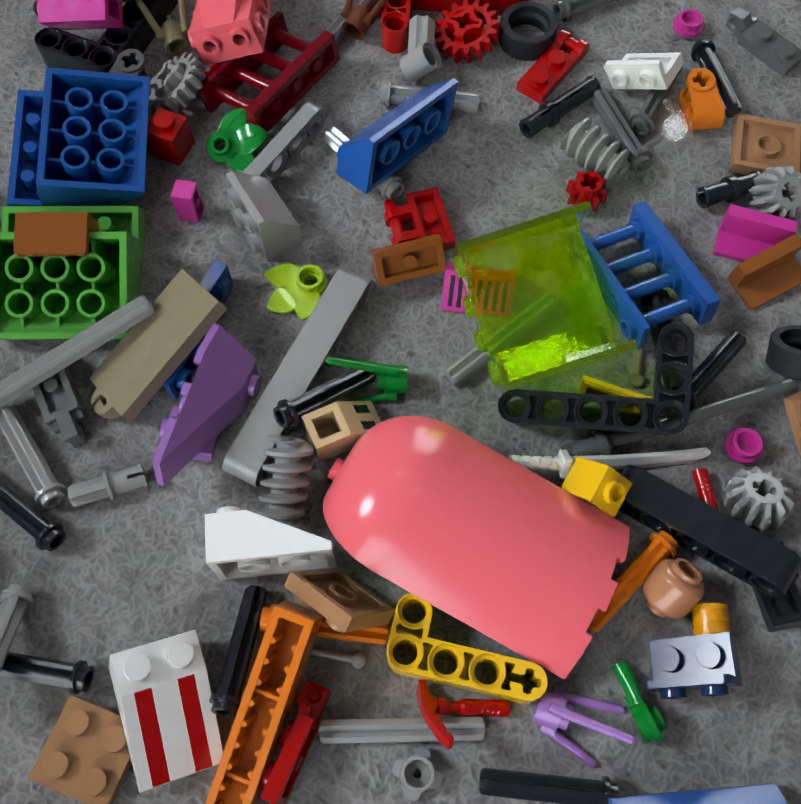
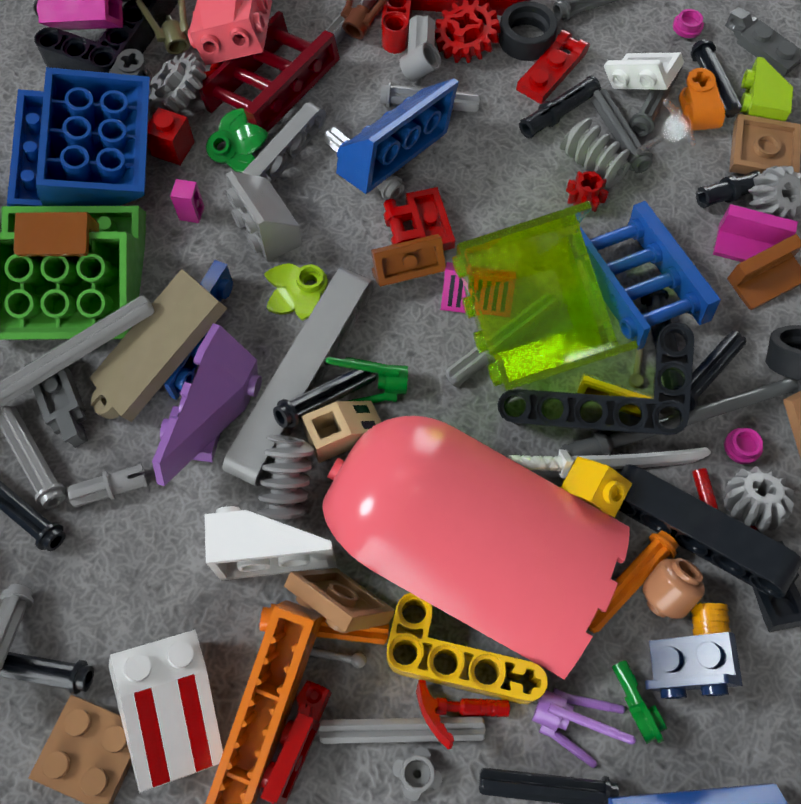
(237, 661): black axle -> none
(766, 92): none -> lime slope

